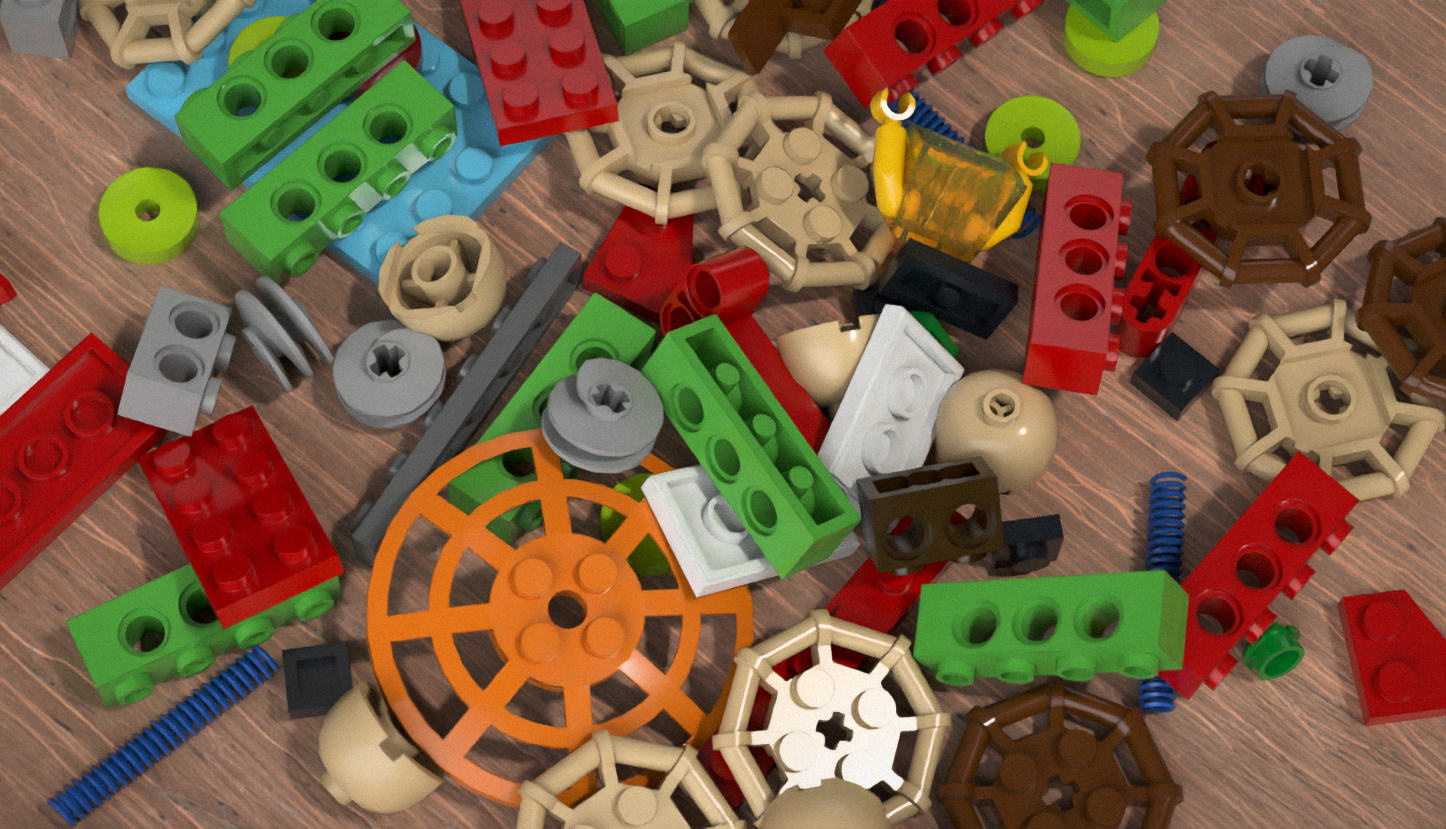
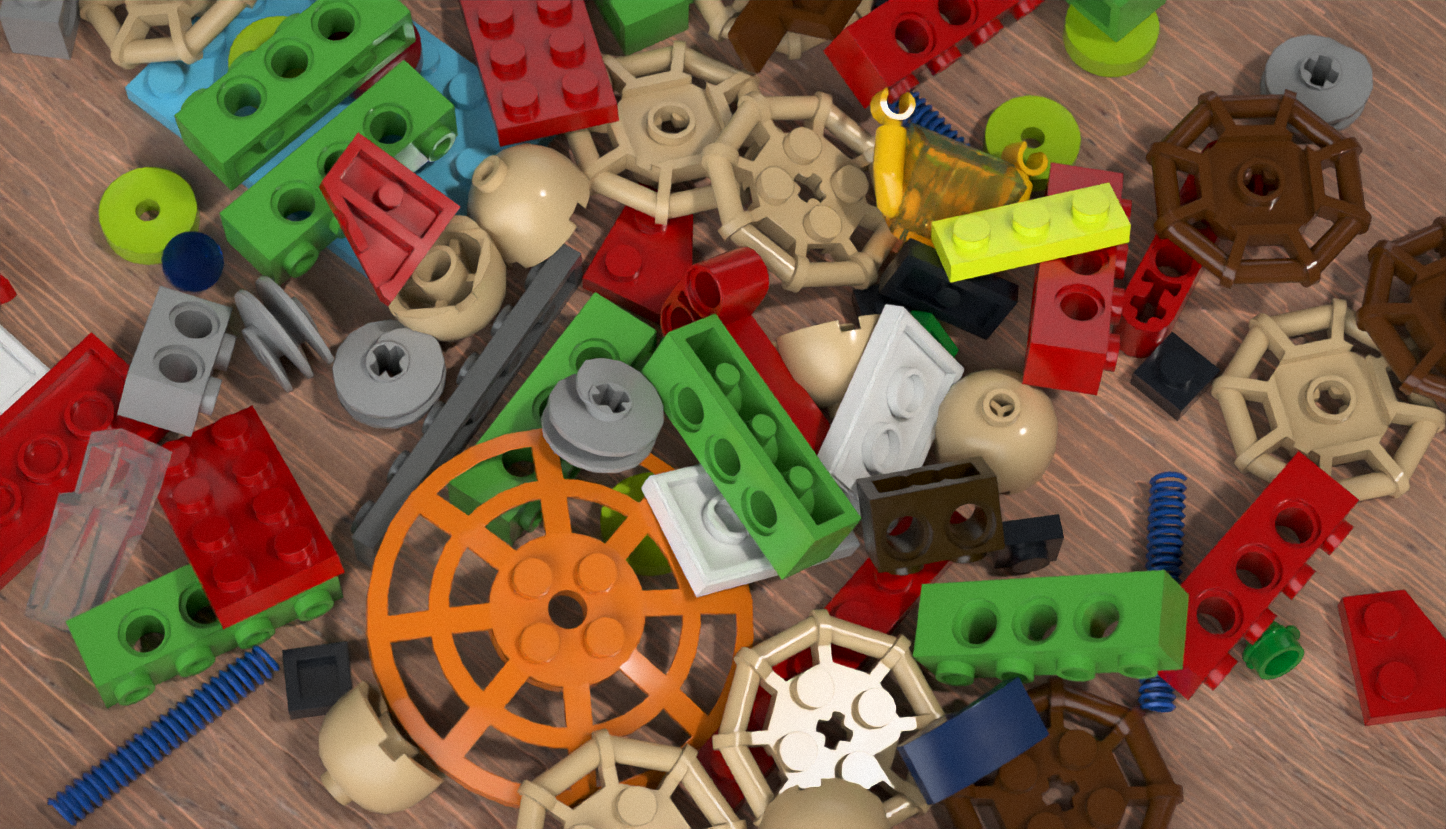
(97, 526): none -> clear slope
(192, 262): none -> clear blue plate
(385, 213): none -> red wing
(527, 201): none -> tan cylinder
(973, 741): none -> dark blue slope
(1030, 232): none -> neon yellow plate

